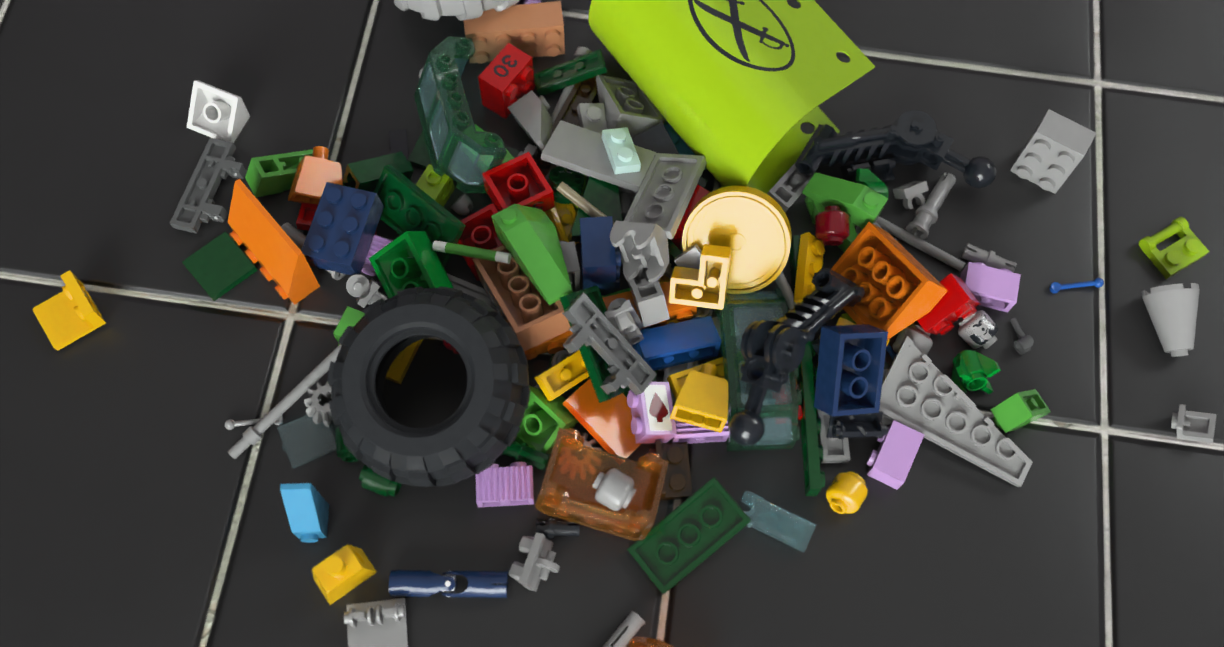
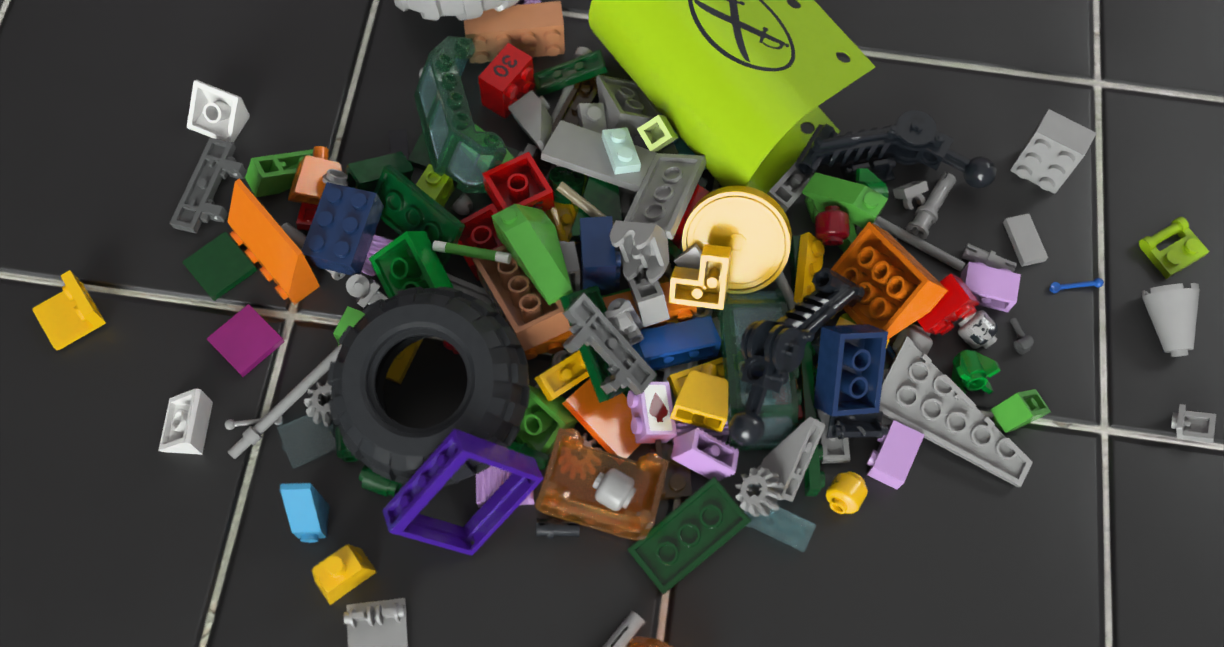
(186, 423): none -> white slope
(245, 340): none -> magenta tile
(336, 177): none -> light grey plate
(403, 510): none -> dark purple window
(426, 583): dark blue piece -> none
(538, 562): light grey hips -> none
(657, 133): none -> yellowish green brick
(705, 454): none -> lavender brick
(762, 502): none -> light grey gear
(794, 455): none -> light grey slope
(1025, 240): none -> light grey tile

